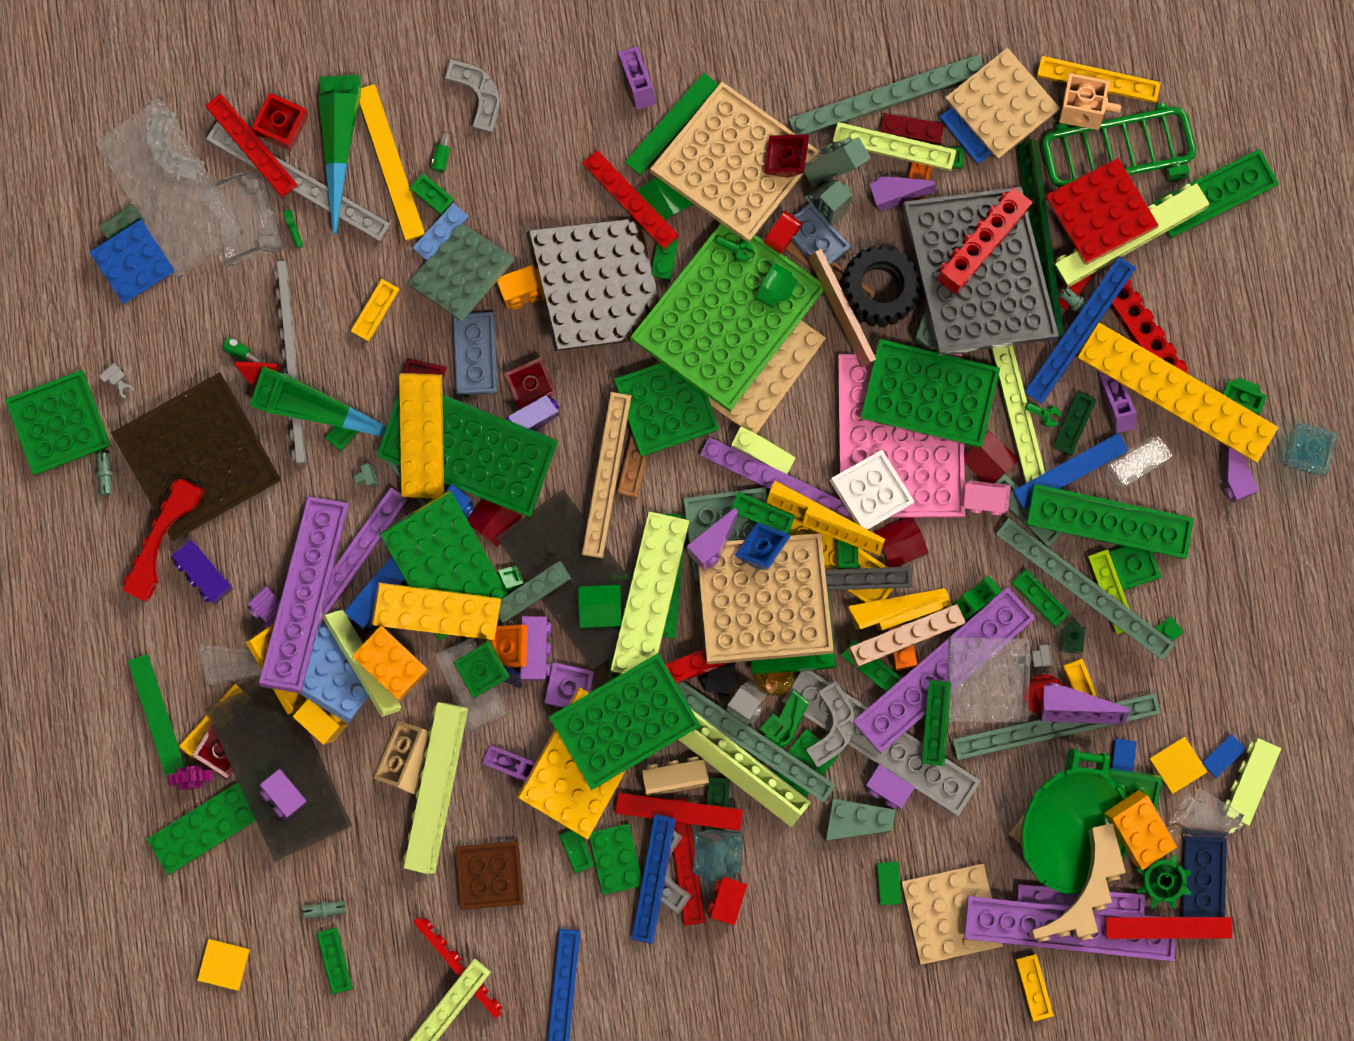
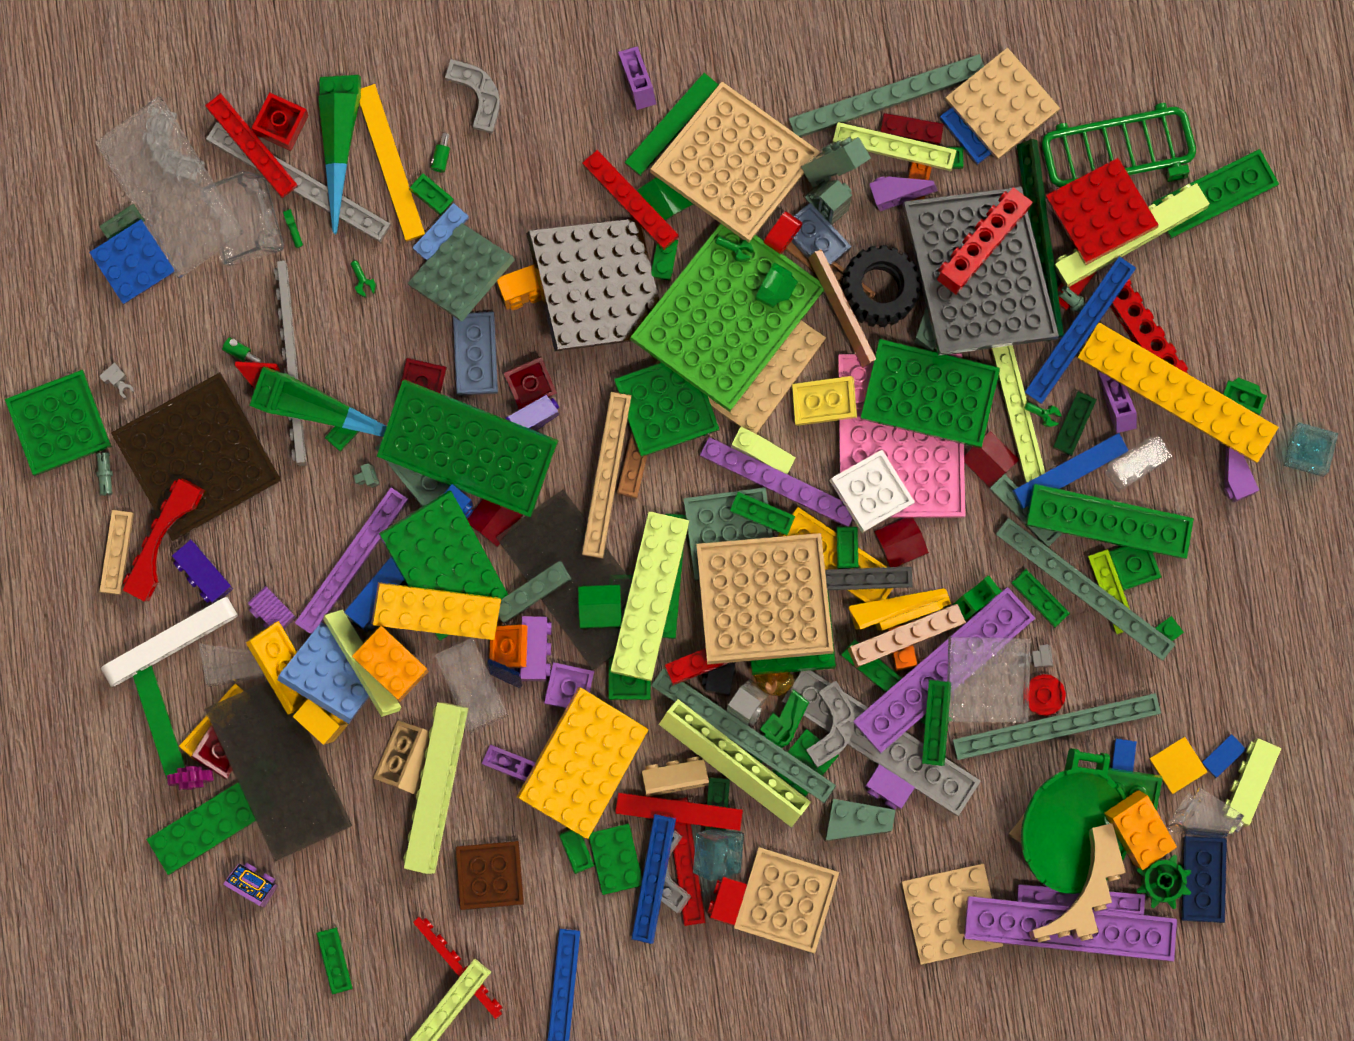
(116, 552): none -> tan plate
(169, 641): none -> white beam
(223, 964): yellow tile -> none
(251, 885): none -> slope
(282, 795): medium lavender brick -> none
(304, 595): medium lavender plate -> none
(324, 909): sand green pin -> none
(362, 279): none -> green bar
(375, 310): yellow plate -> none
(421, 435): yellow plate -> none
(481, 669): green tile -> none
(510, 578): plate -> none
(624, 721): green plate -> none
(709, 546): medium lavender slope -> none
(762, 546): blue slope -> none
(786, 155): dark red slope -> none
(786, 900): none -> tan plate
(823, 519): yellow slope -> none
(824, 400): none -> light yellow plate
(889, 883): green tile -> none
(987, 497): bright pink brick -> none
(1034, 987): yellow plate -> none
(1072, 638): clear green brick -> none
(1074, 706): medium lavender slope -> none
(1078, 677): yellow tile -> none
(1086, 102): light nougat piece -> none
(1119, 83): yellow plate -> none
(1168, 928): red tile -> none

